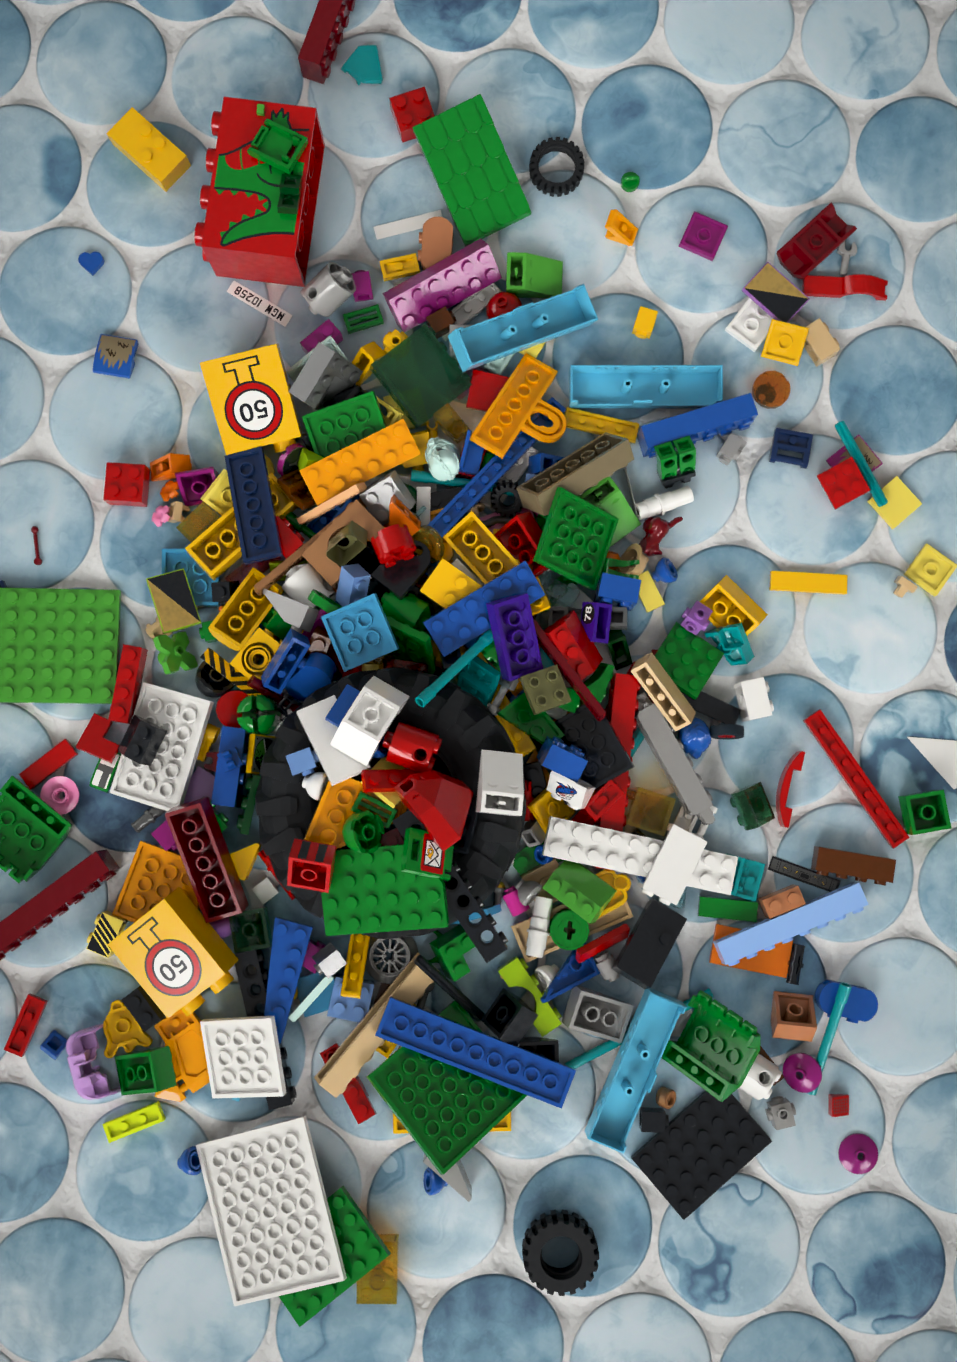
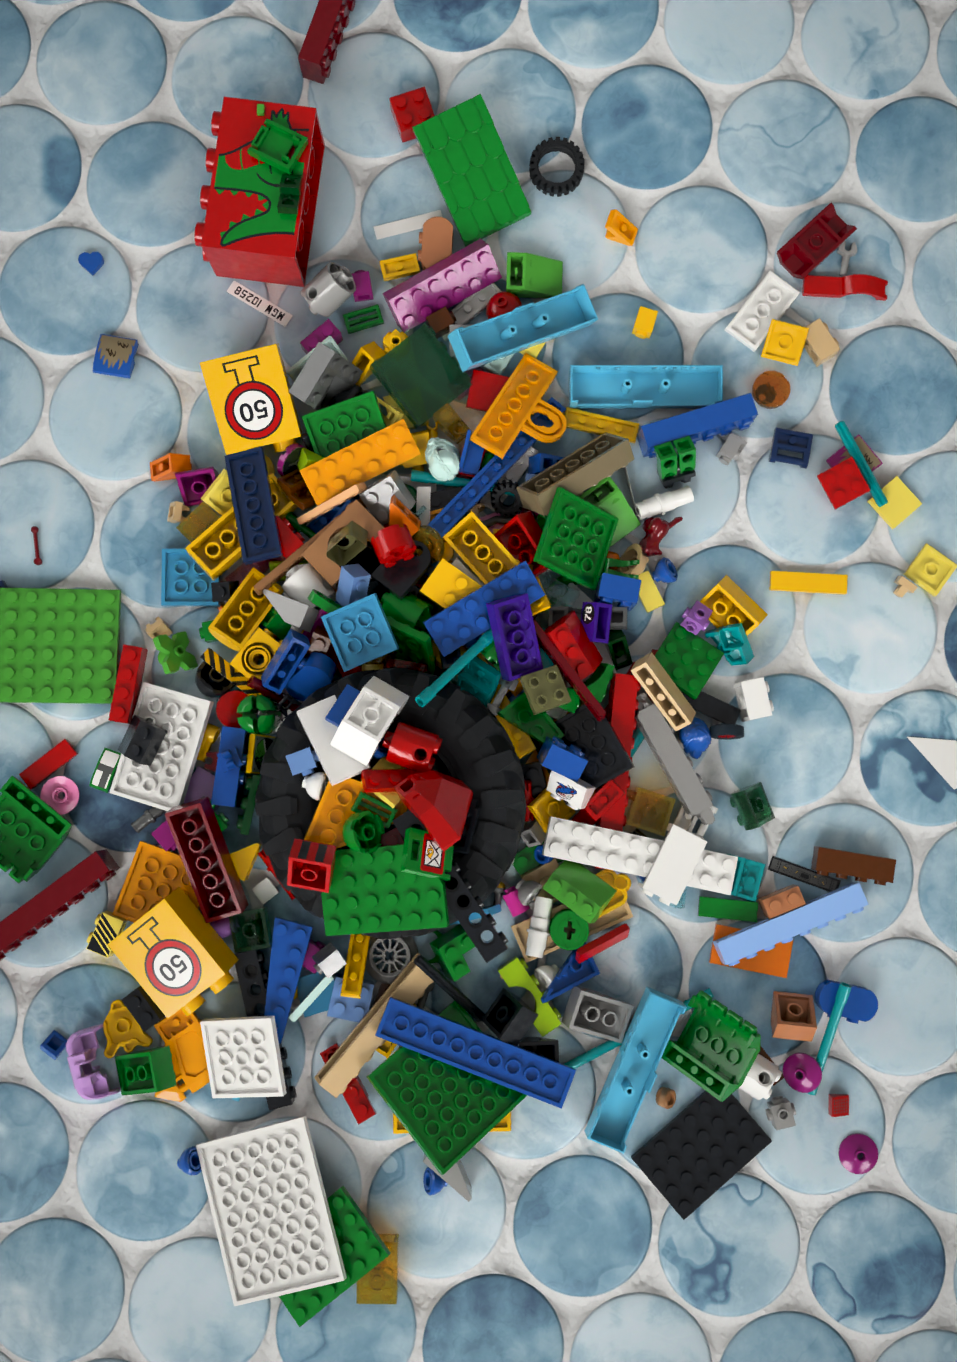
(25, 1025): red plate -> none
(93, 739): red tile -> none
(126, 484): red brick -> none
(134, 1121): neon yellow tile -> none
(149, 149): yellow brick -> none
(161, 515): bright pink plant -> none
(169, 491): orange plant -> none
(173, 601): tile -> none
(364, 65): teal slope -> none
(500, 783): white slope -> none
(566, 1278): black tyre -> none
(604, 964): light grey brick -> none
(630, 181): green tile -> none
(649, 944): black brick -> none
(653, 1120): black brick -> none
(703, 236): magenta tile -> none
(775, 294): tile -> none
(784, 813): red slope -> none
(795, 964): black pin -> none
(856, 779): red plate -> none
(924, 812): green brick -> none

